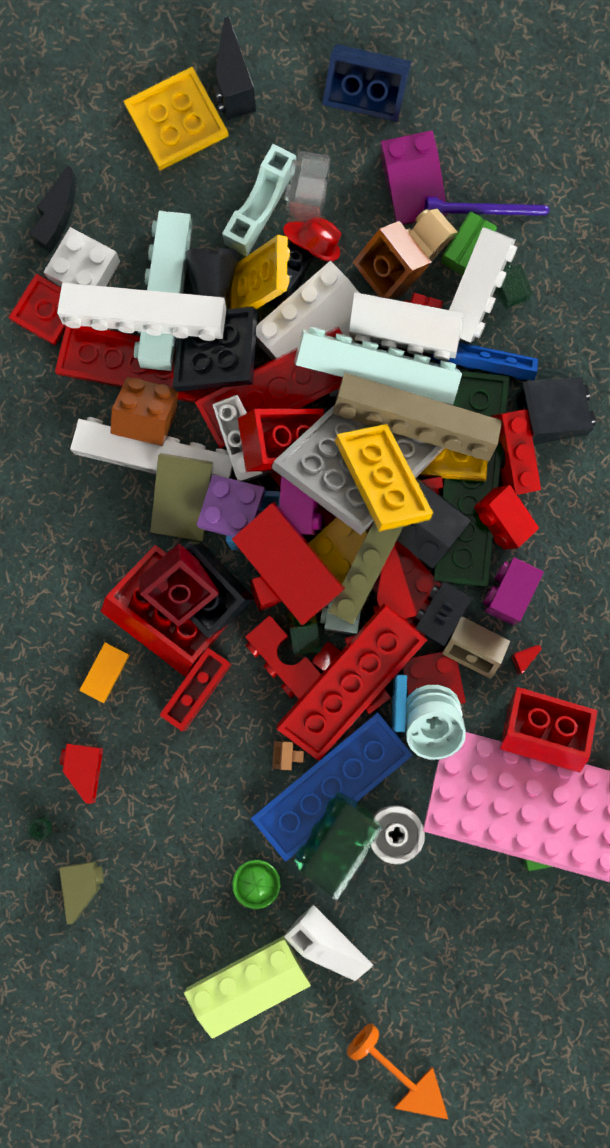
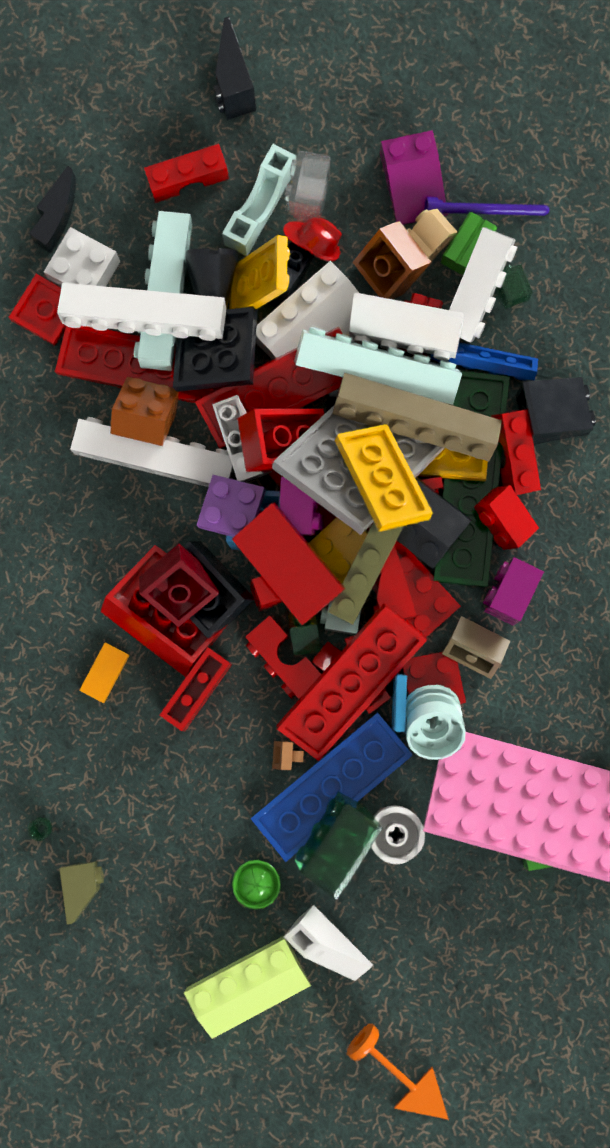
(82, 769): red slope -> none
(172, 175): none -> red arch
(176, 118): yellow plate -> none
(180, 495): olive tile -> none
(366, 82): dark blue slope -> none
(442, 613): black brick -> none
(524, 658): red slope -> none
(549, 729): red brick -> none

